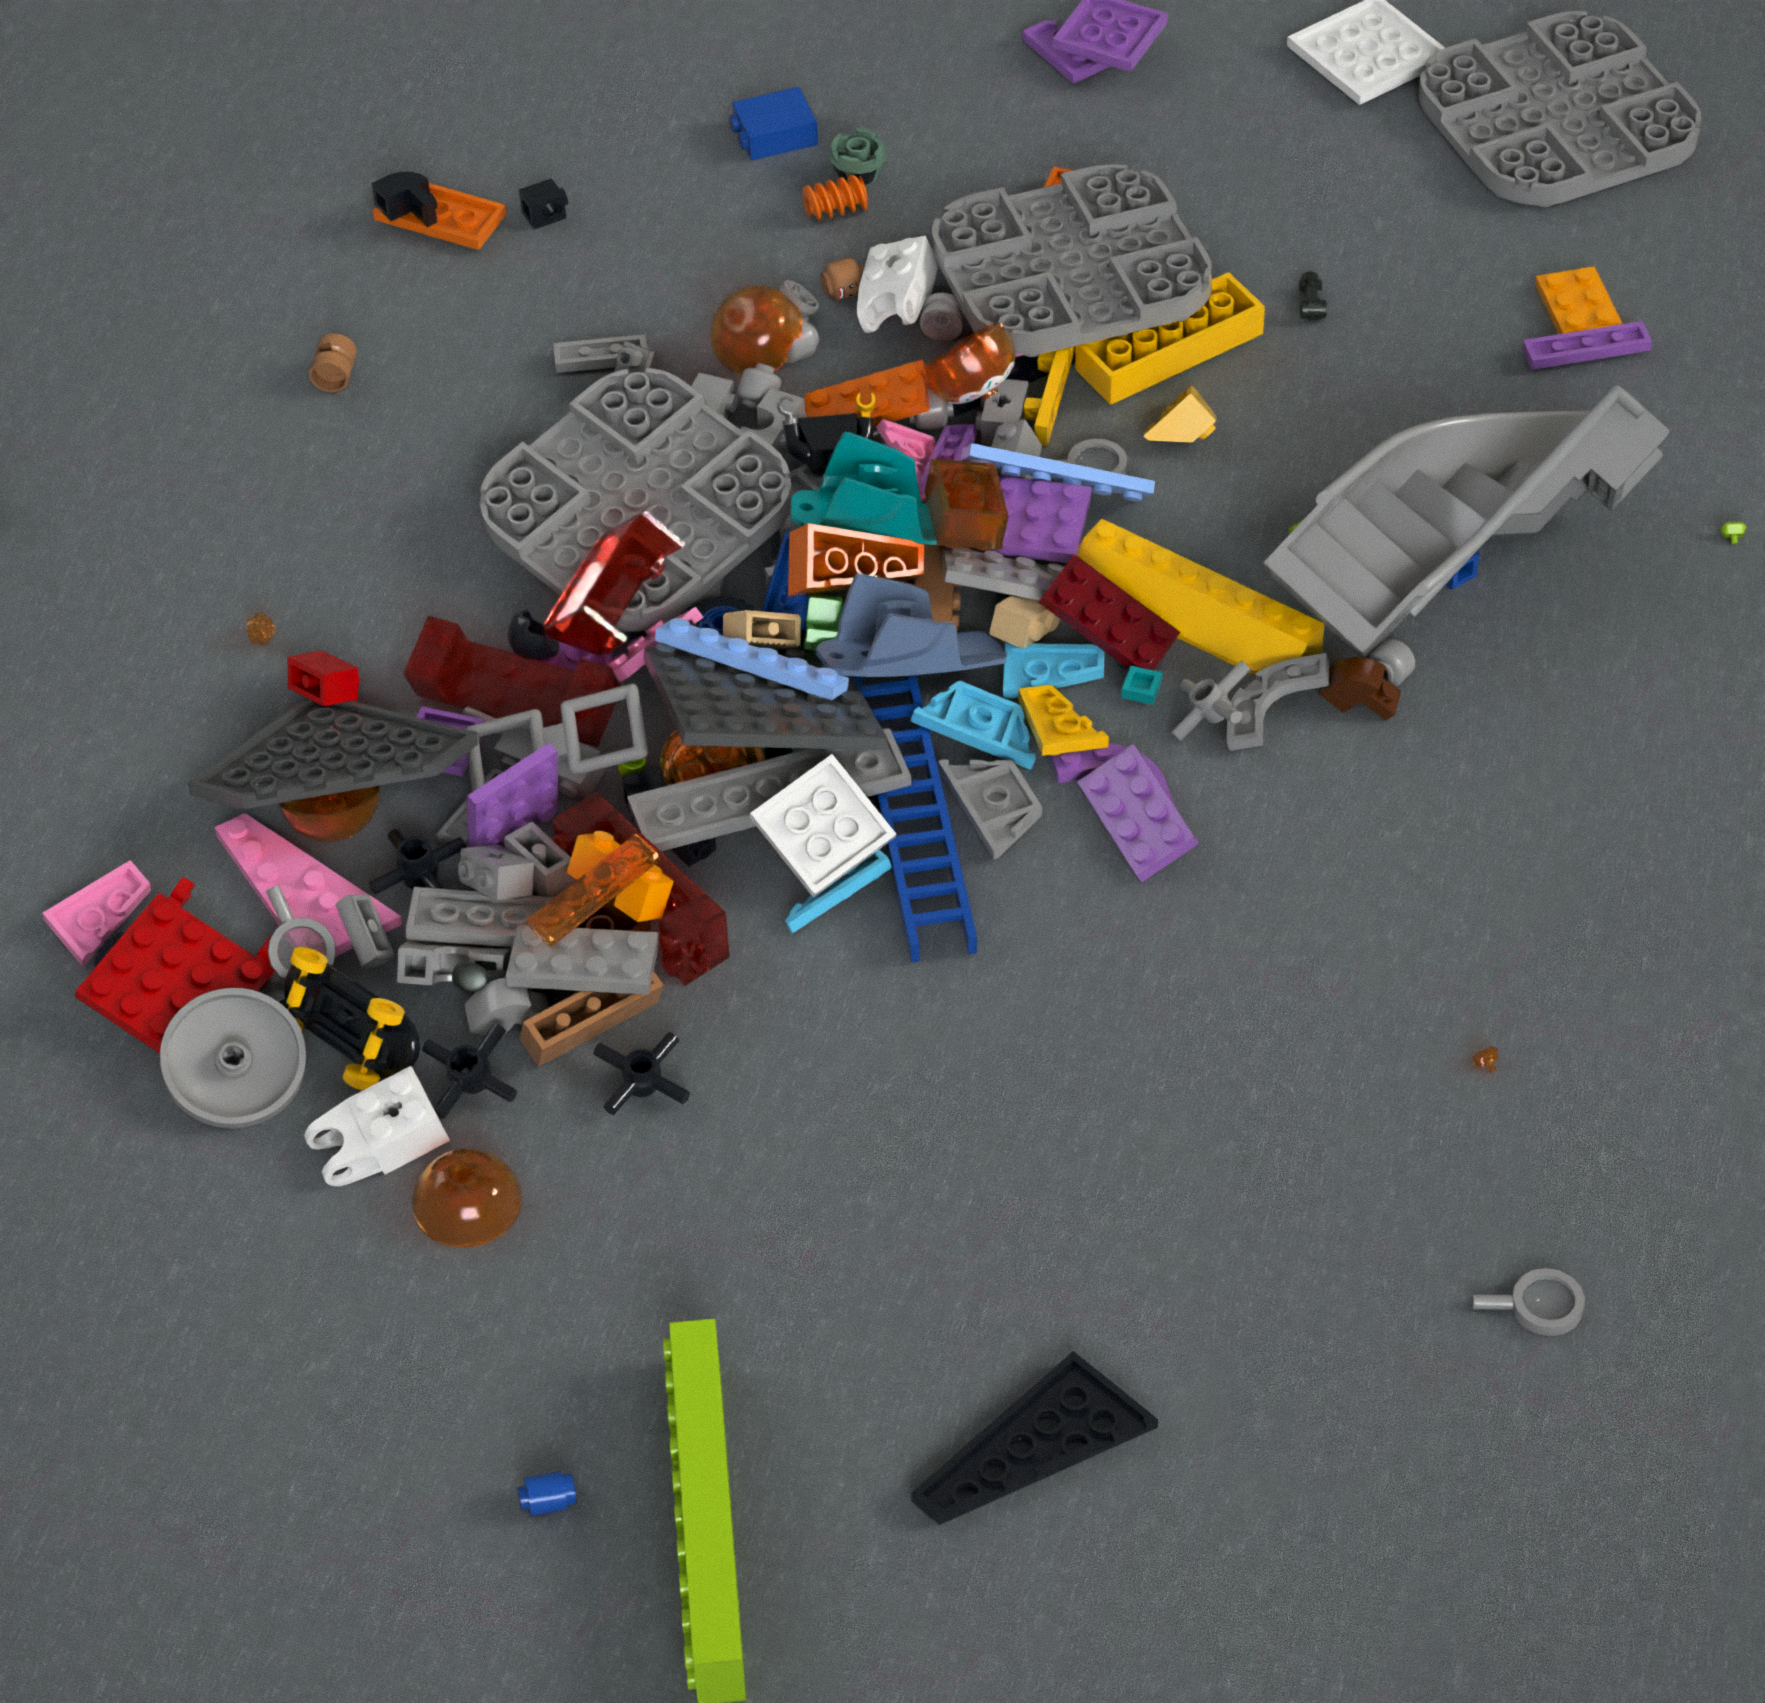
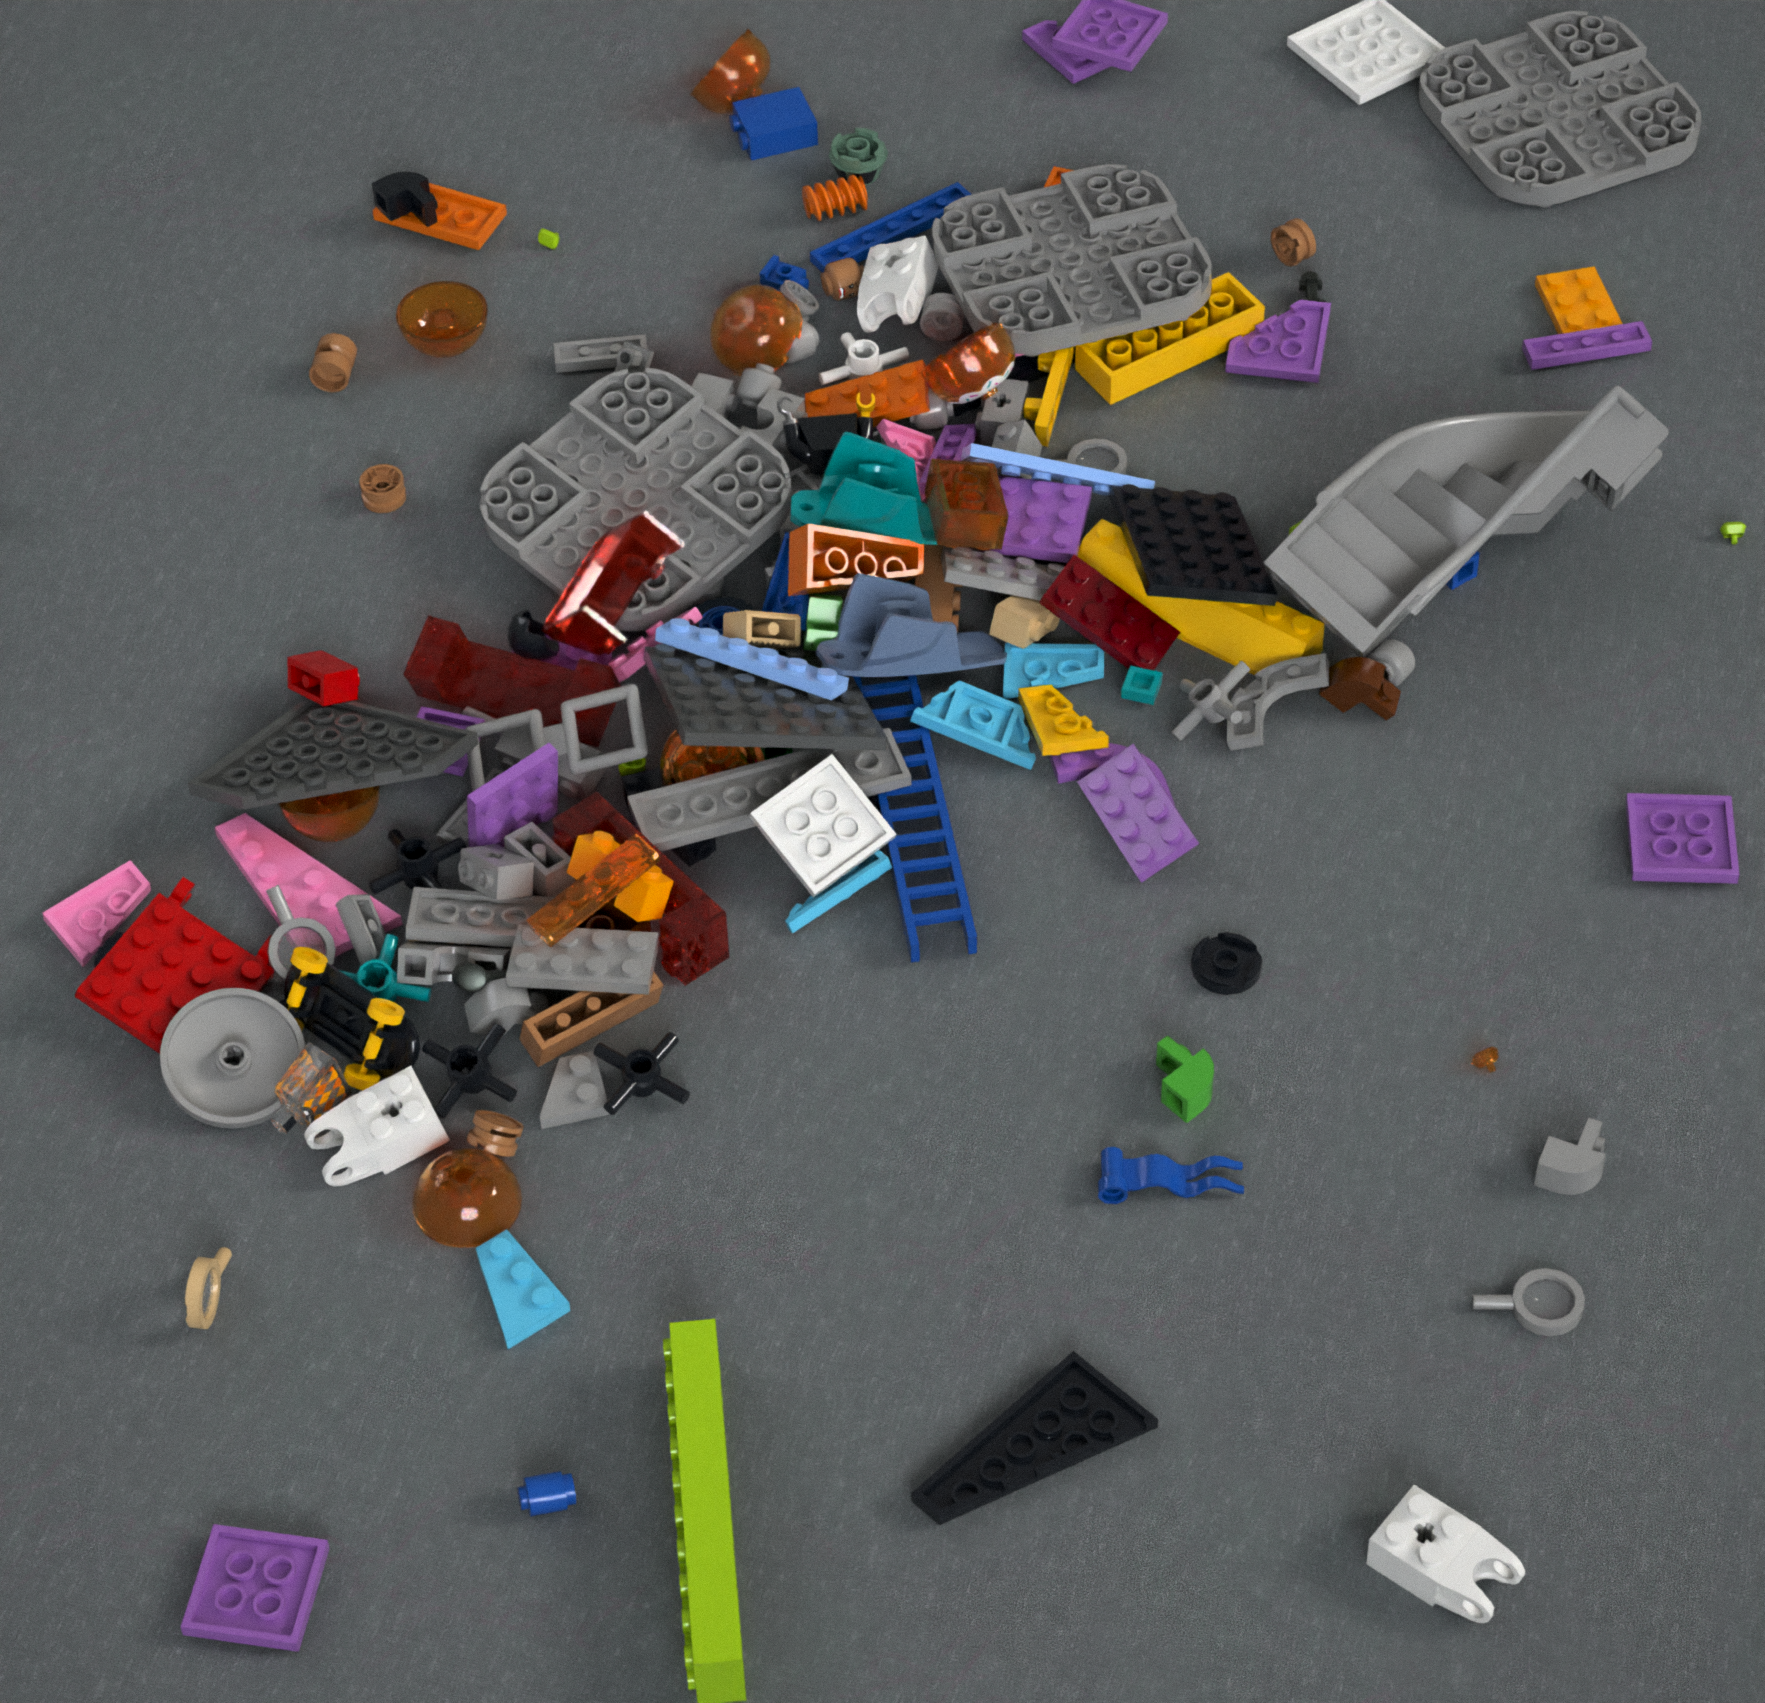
(204, 1288): none -> tan piece
(255, 1587): none -> medium lavender plate
(260, 629): clear orange plate -> none
(309, 1089): none -> clear torso
(378, 969): none -> teal bar
(382, 488): none -> medium nougat wheel
(442, 318): none -> clear orange piece
(495, 1133): none -> medium nougat wheel
(518, 1288): none -> medium azure wing
(543, 203): black brick -> none
(548, 238): none -> lime rock
(574, 1092): none -> light grey wing
(735, 75): none -> clear orange cylinder
(777, 272): none -> blue brick
(862, 360): none -> white bar
(889, 229): none -> blue plate
(994, 800): light grey wing -> none
(1153, 1170): none -> blue flag
(1183, 420): yellow slope -> none
(1189, 1078): none -> bright green brick
(1192, 545): none -> black plate
(1226, 963): none -> black tile
(1284, 344): none -> medium lavender plate
(1293, 242): none -> medium nougat wheel
(1441, 1555): none -> white brick
(1572, 1167): none -> light grey brick
(1682, 838): none -> medium lavender plate

